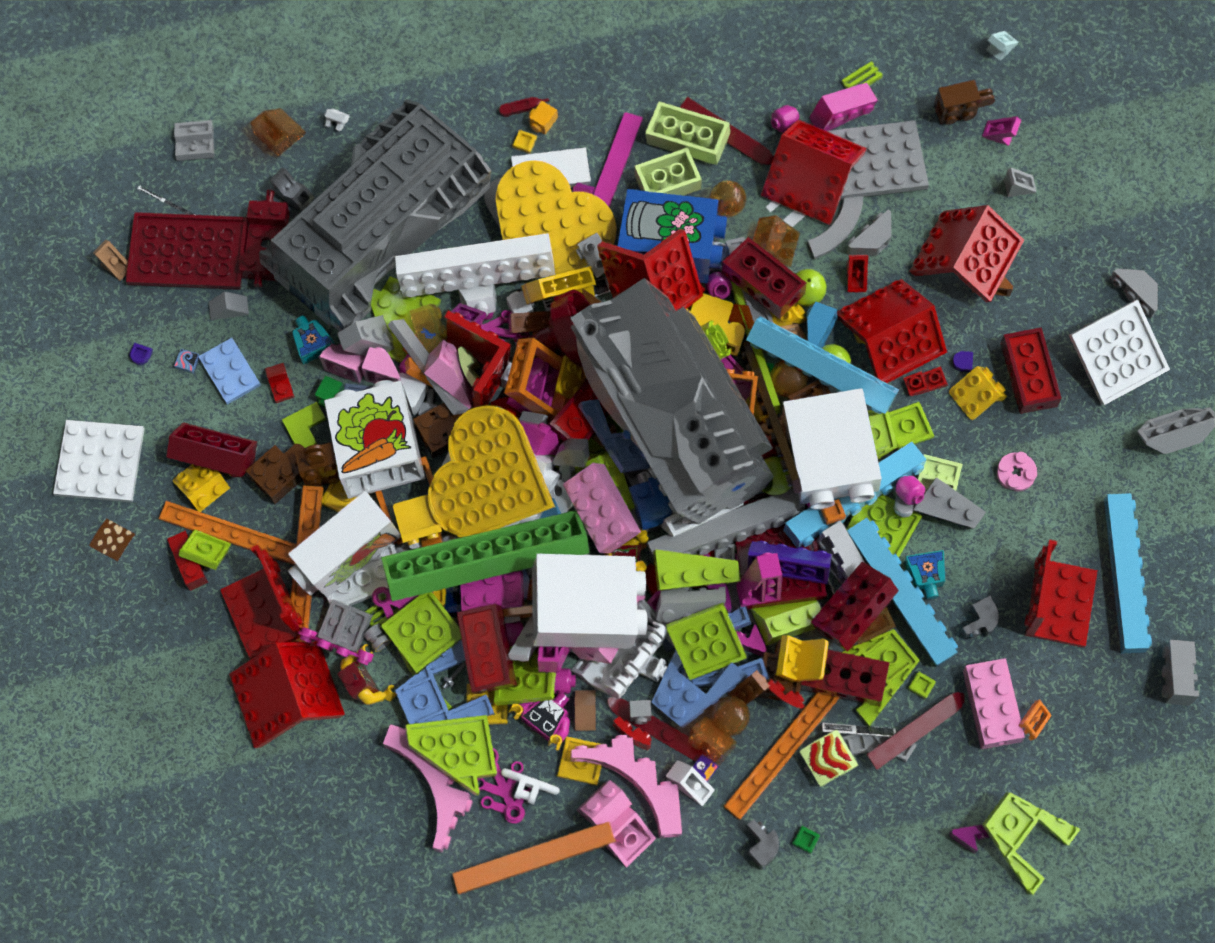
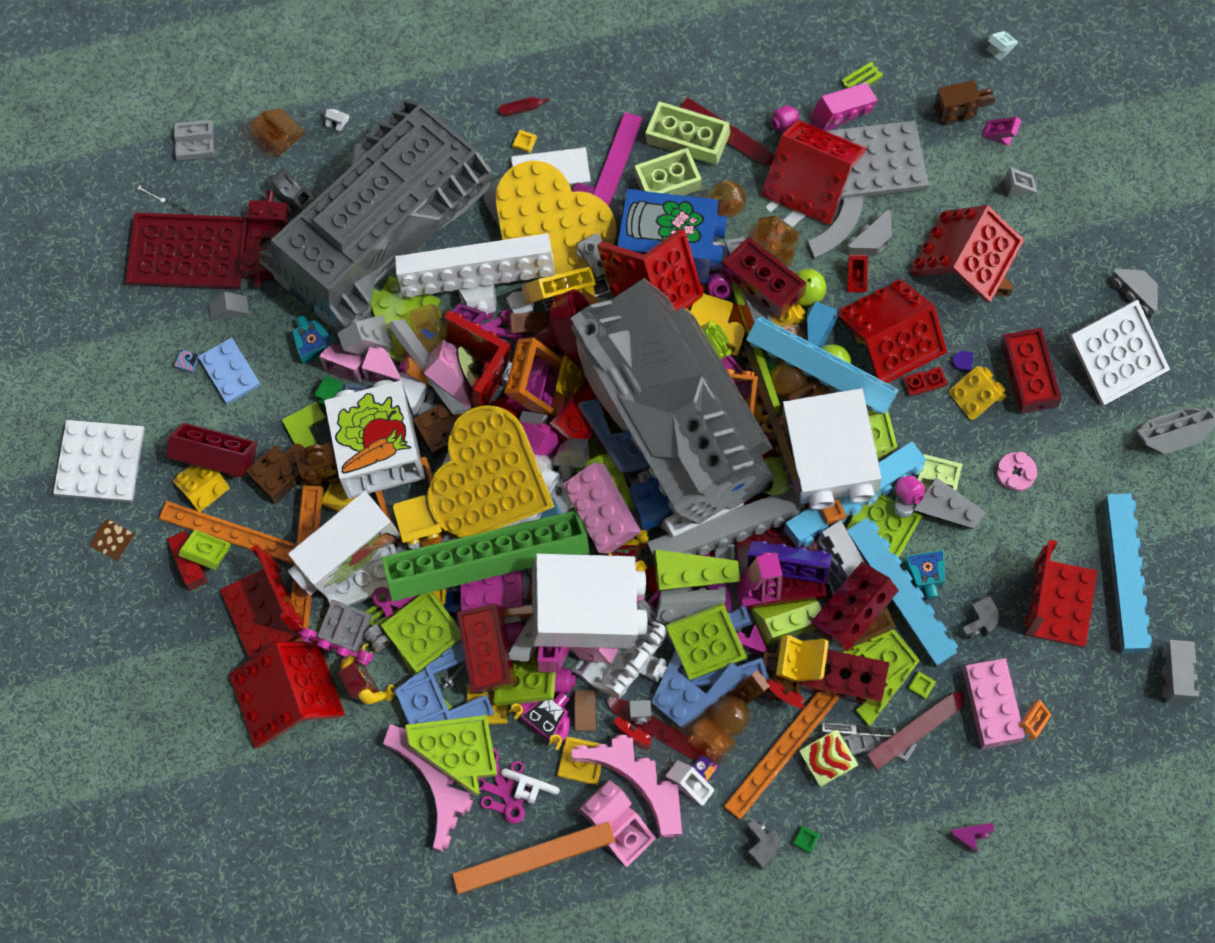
(112, 260): medium nougat slope -> none
(140, 354): dark purple tile -> none
(279, 382): red slope -> none
(542, 117): light orange brick -> none
(910, 425): lime tile -> none
(1011, 824): lime wing -> none

